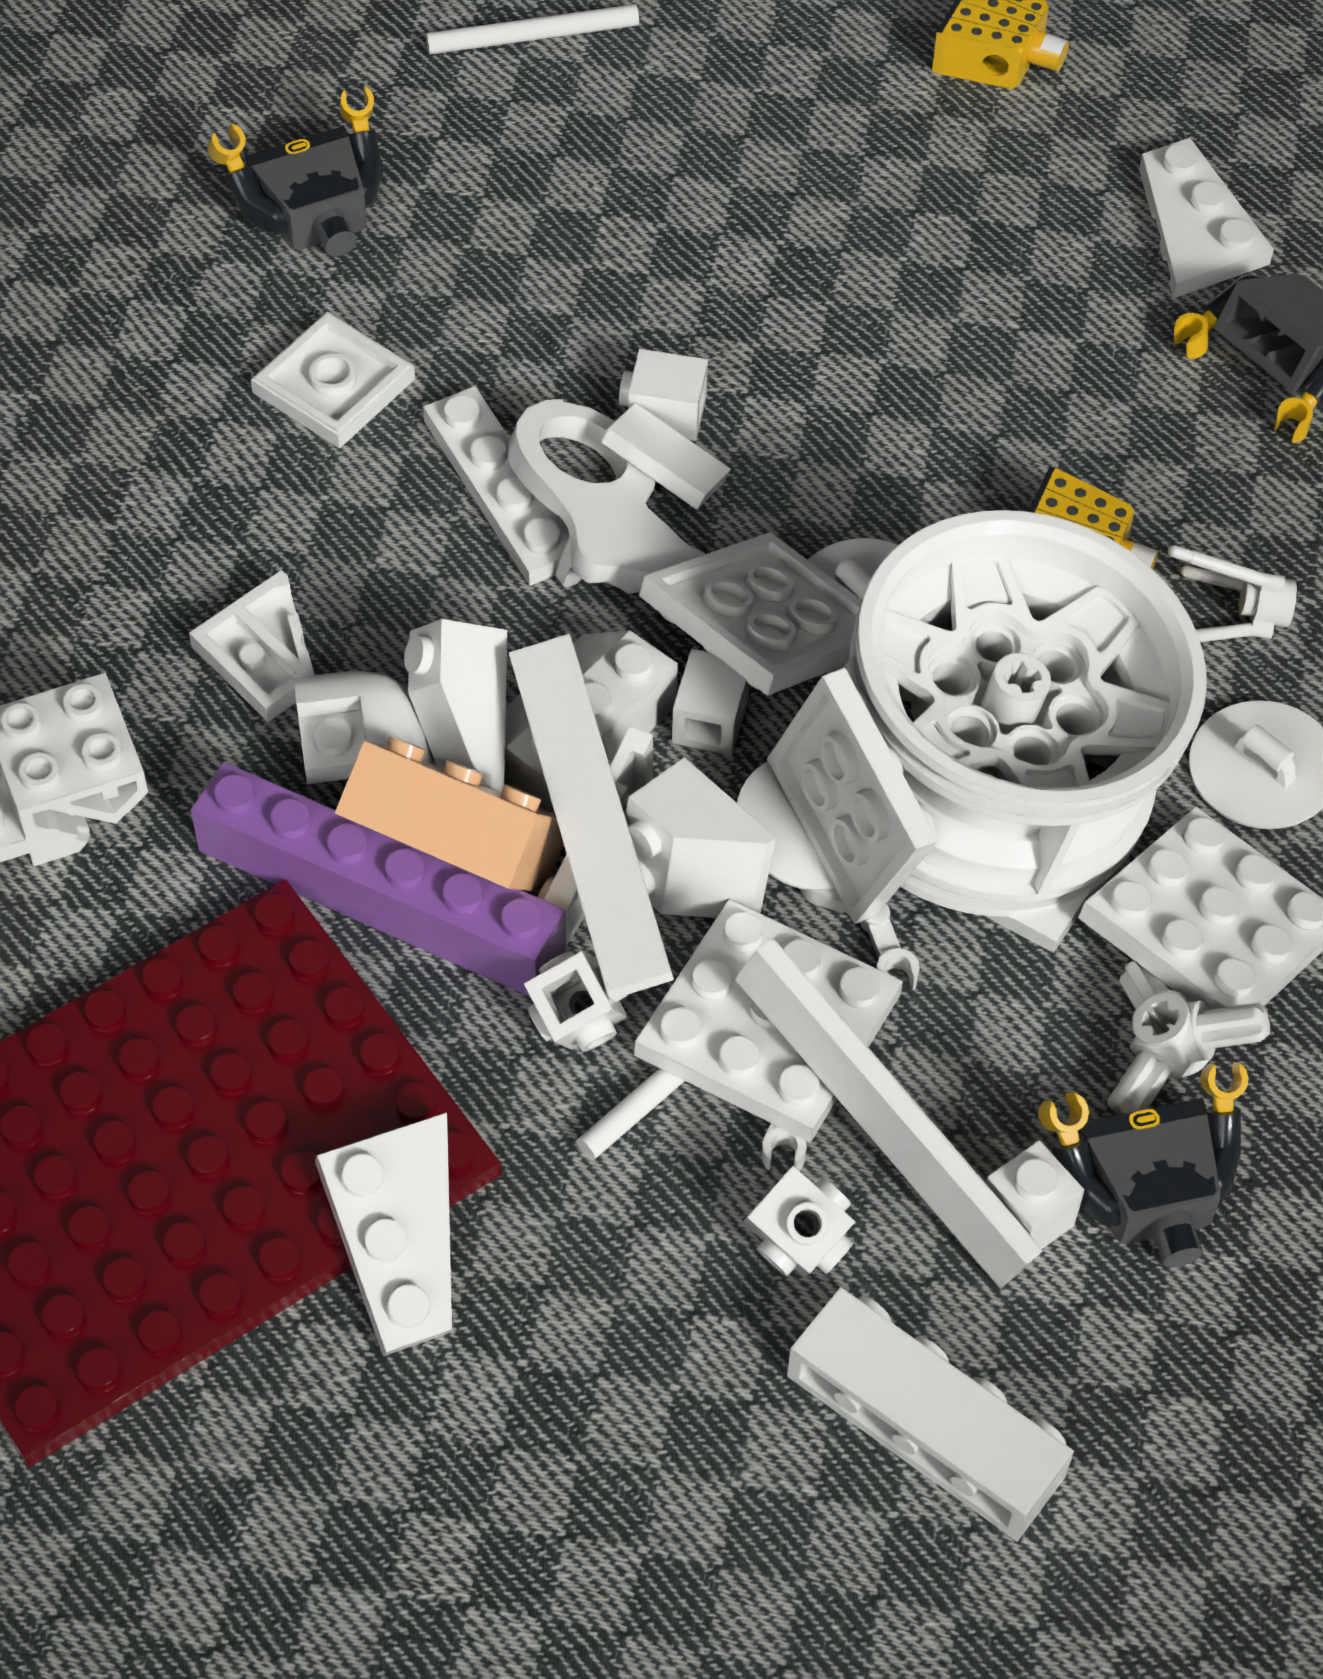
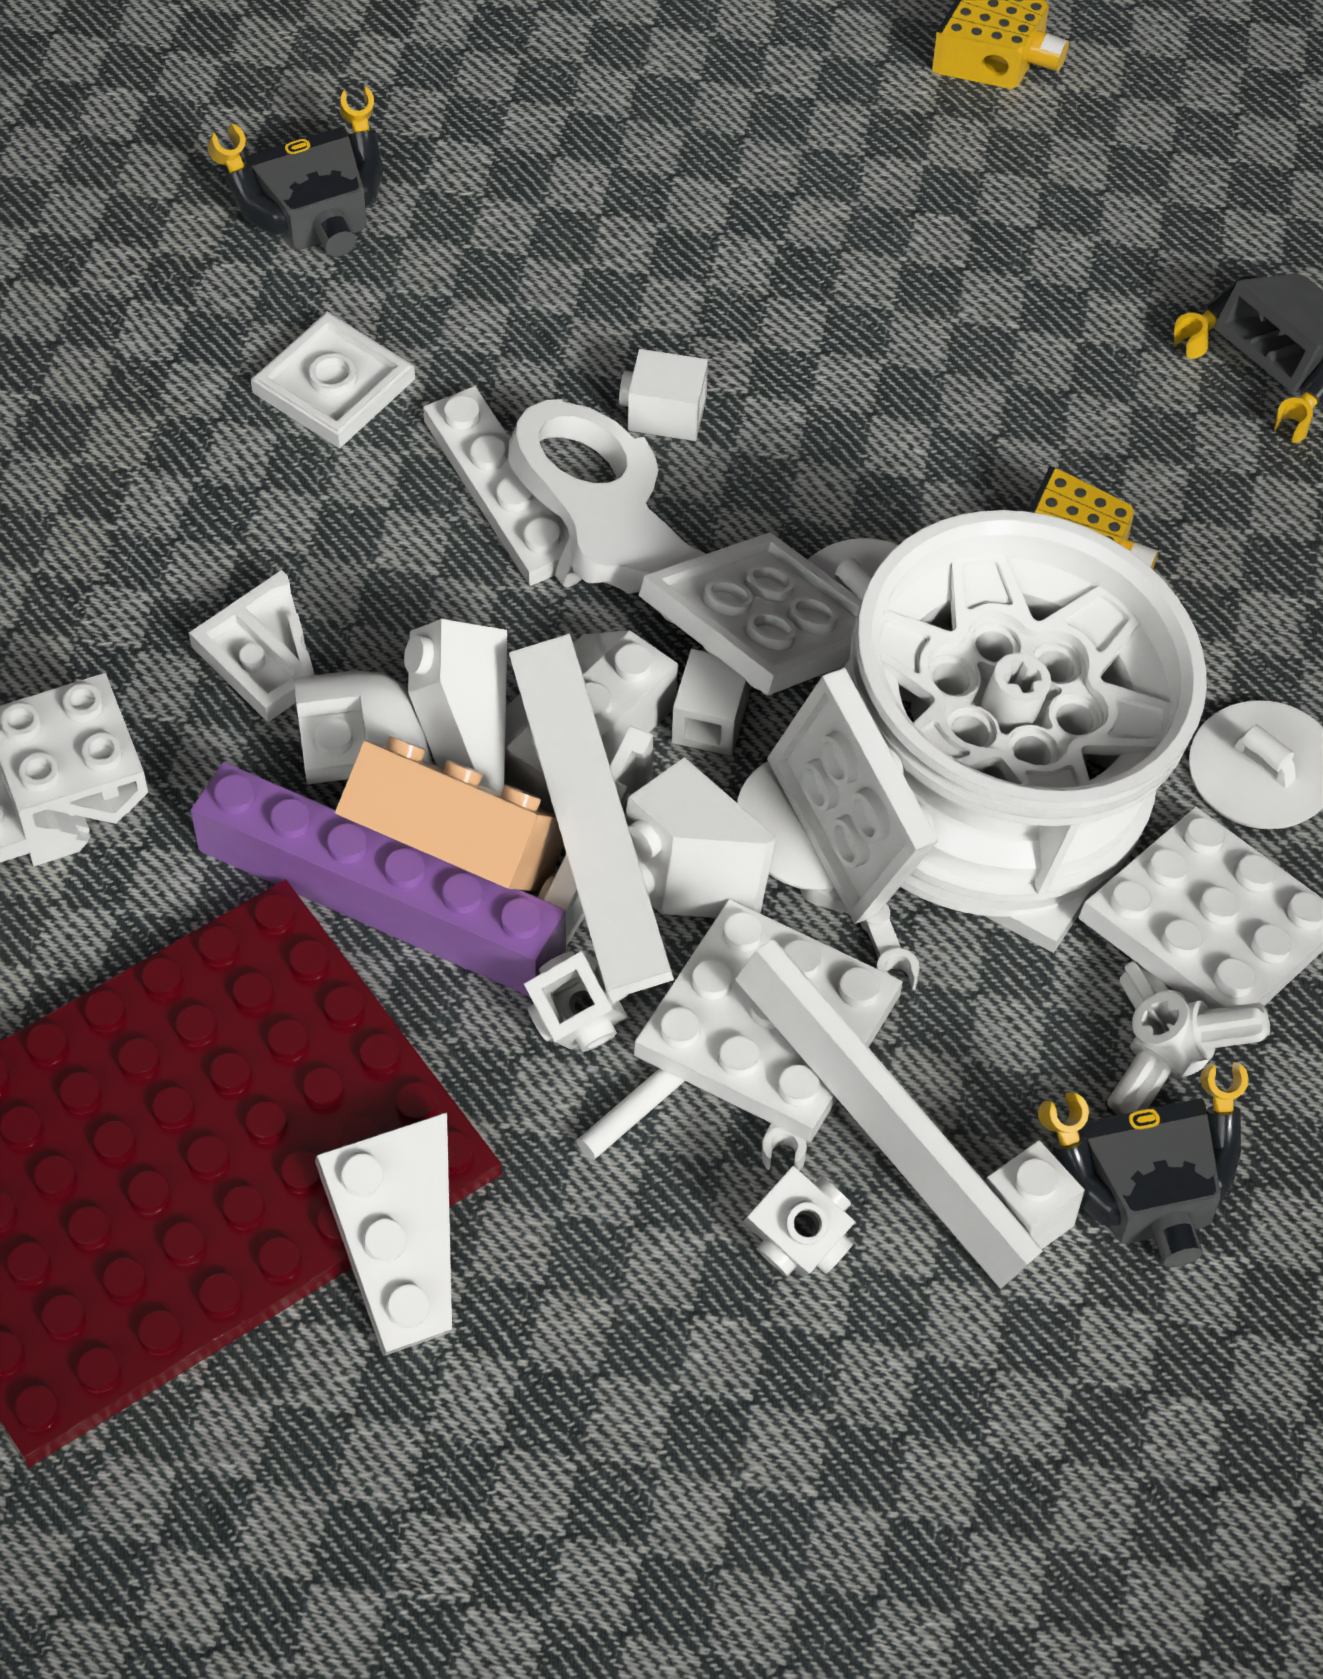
(532, 29): white bar -> none
(665, 455): white tile -> none
(930, 1412): white brick -> none
(1199, 220): white wing -> none
(1263, 597): white plant -> none

